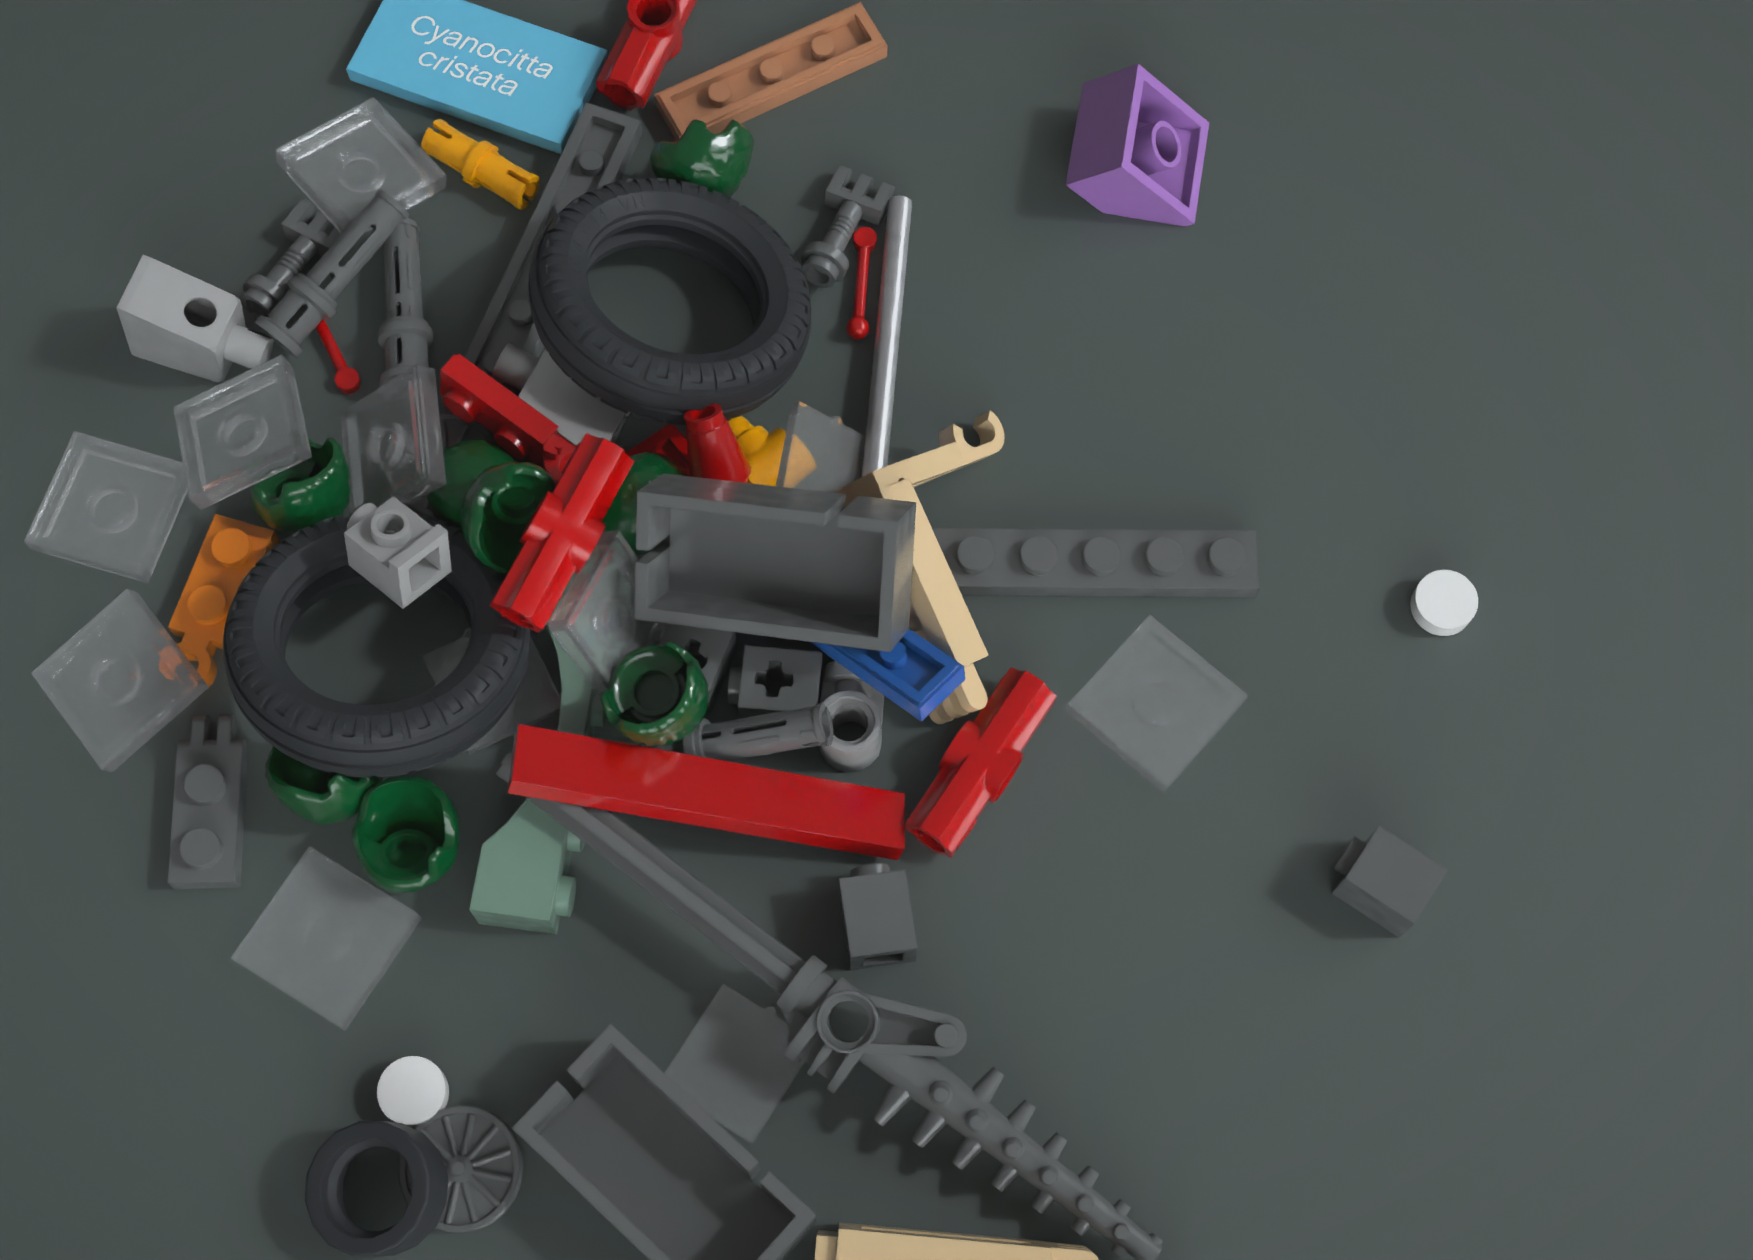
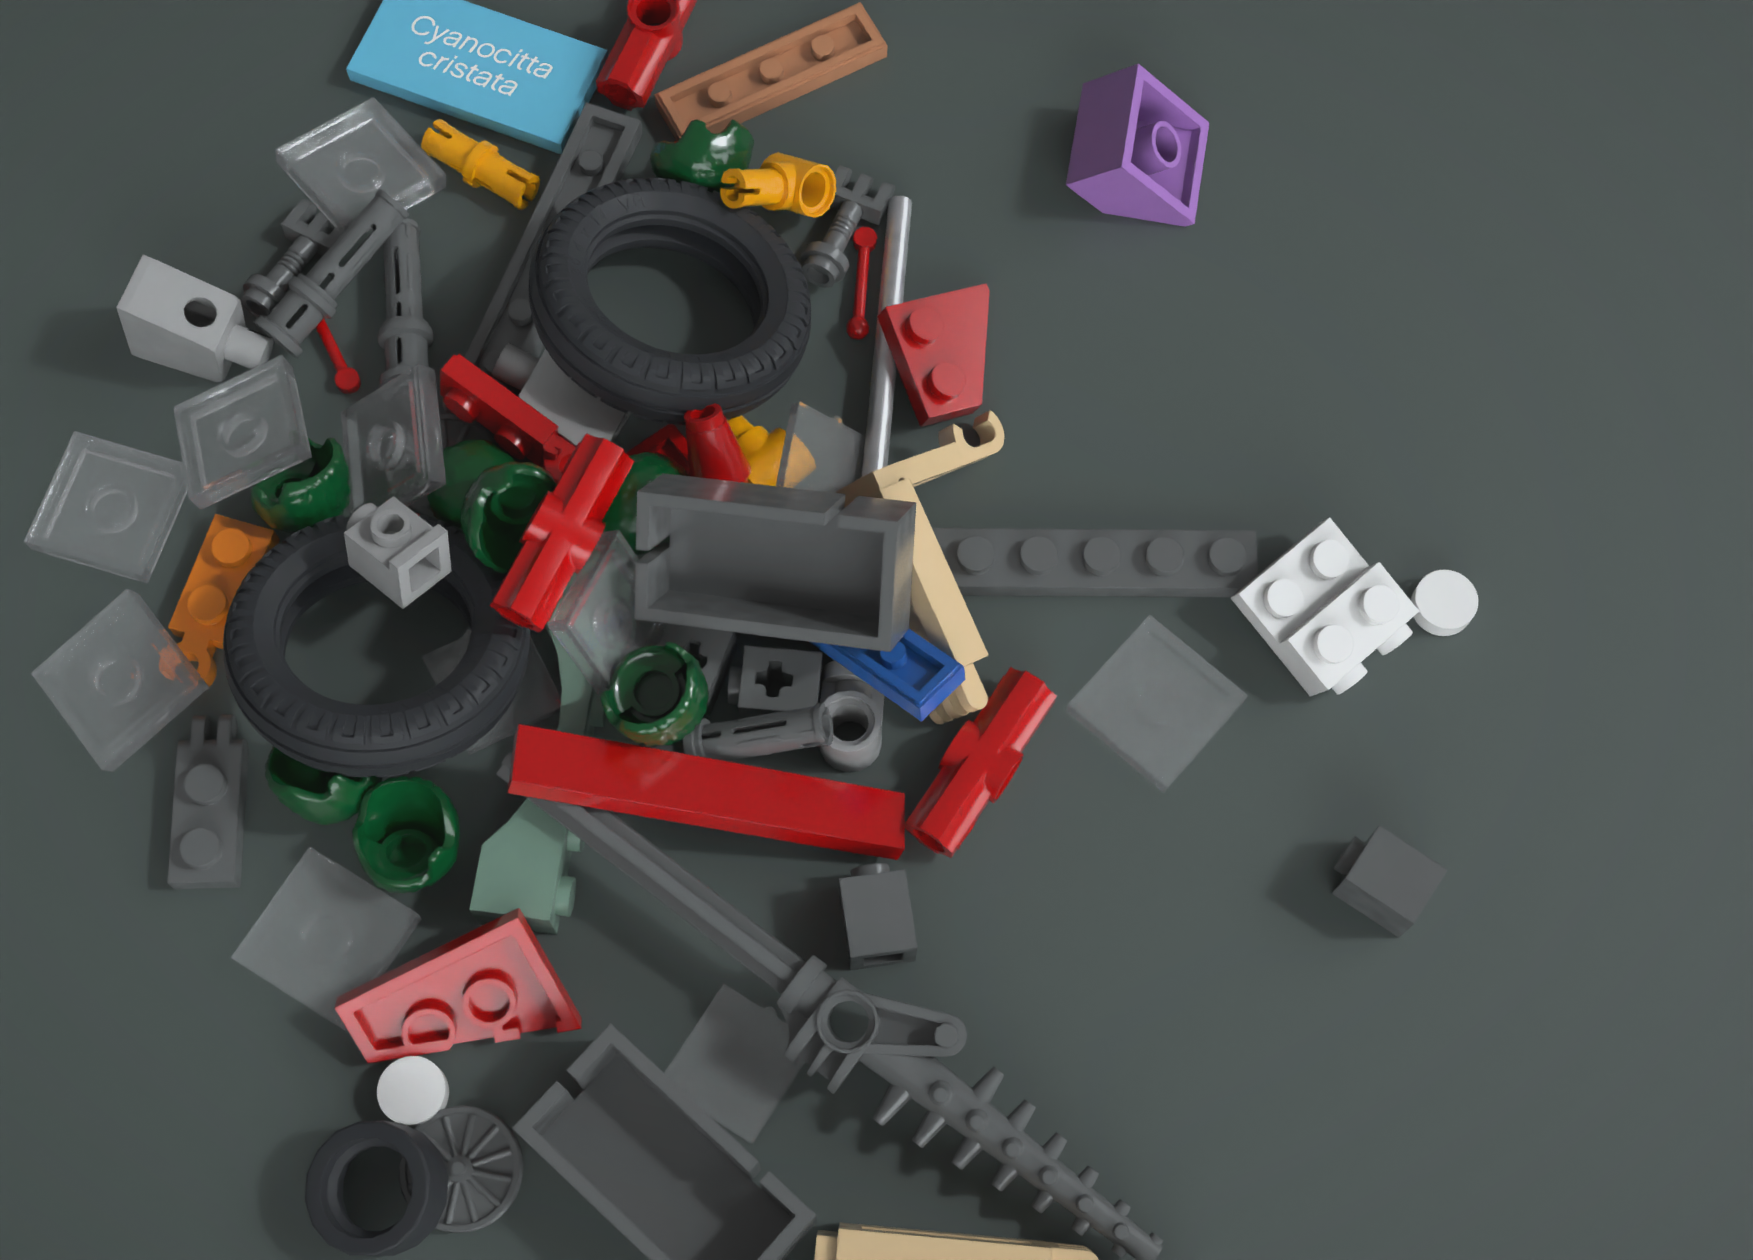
(465, 991): none -> wing
(782, 184): none -> light orange pin
(940, 351): none -> wing
(1326, 610): none -> white plate

